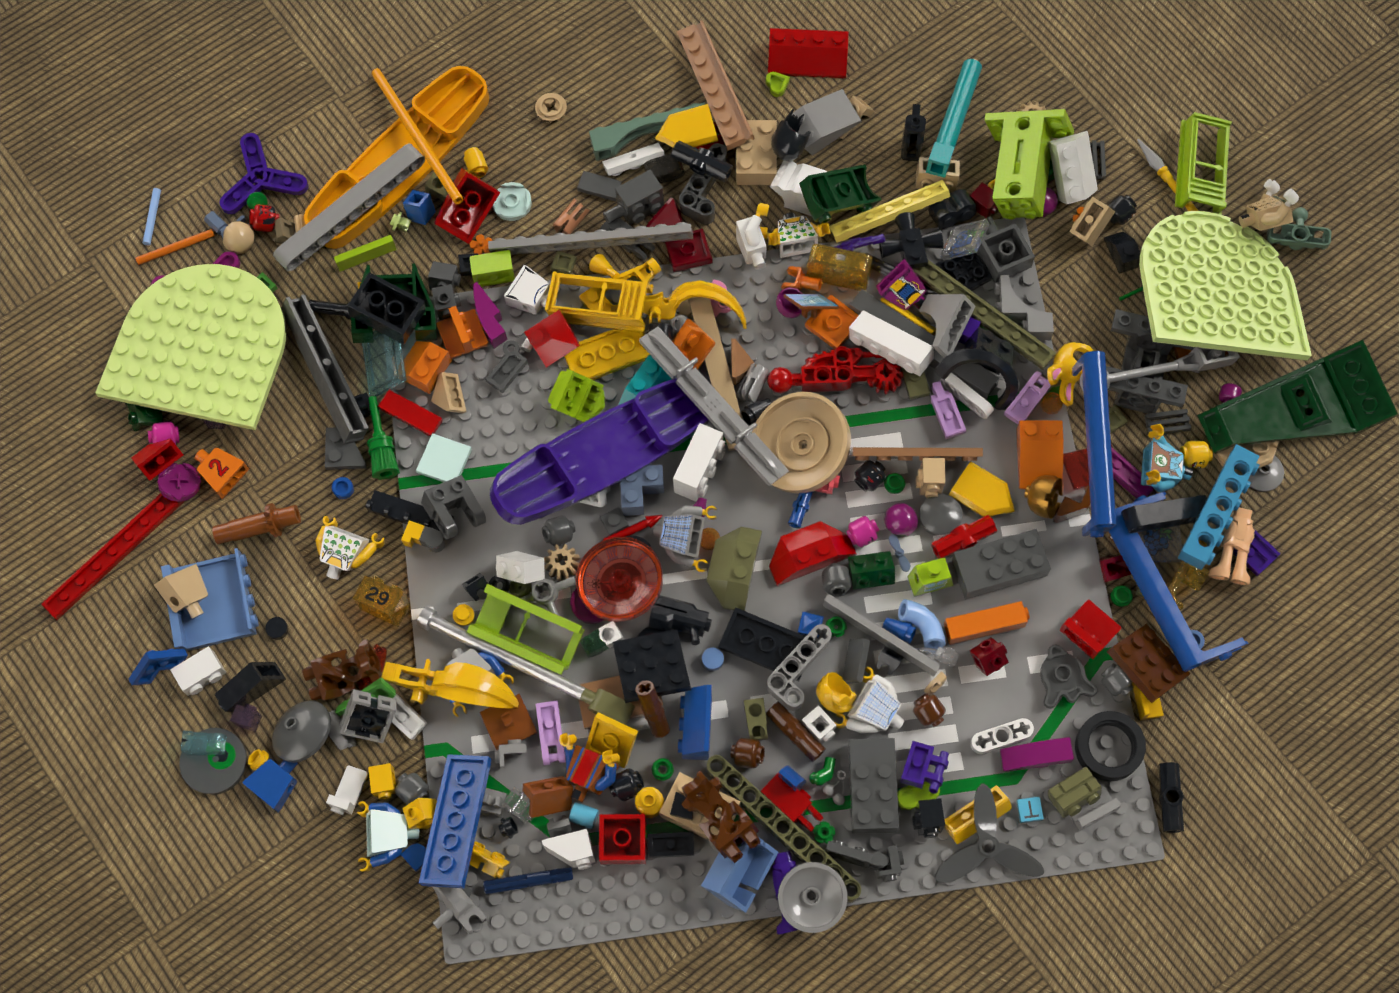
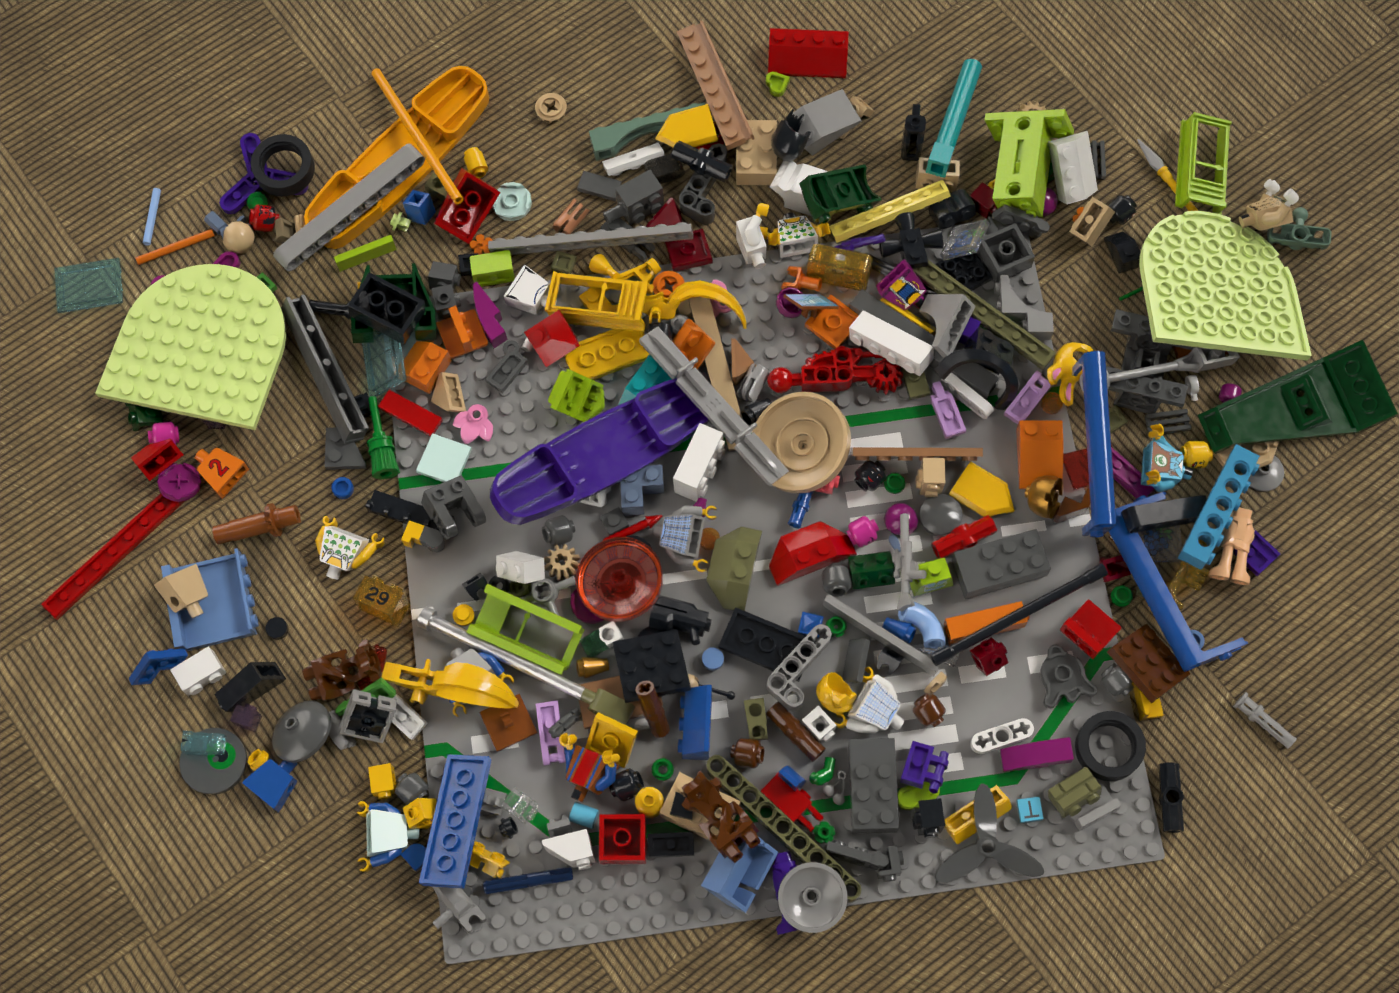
(88, 285): none -> clear light blue piece
(276, 144): none -> black tyre
(348, 791): white bracket -> none
(474, 427): none -> bright pink plate
(513, 746): light grey bracket -> none
(548, 796): dark orange panel -> none
(565, 723): none -> dark grey axle
(589, 667): none -> pearl gold cone
(671, 278): none -> orange gear
(694, 682): none -> hinge
(908, 567): none -> light grey piece
(951, 650): none -> black piece
(1025, 222): none -> dark grey hinge
(1193, 386): none -> white piece
(1258, 710): none -> light grey pin

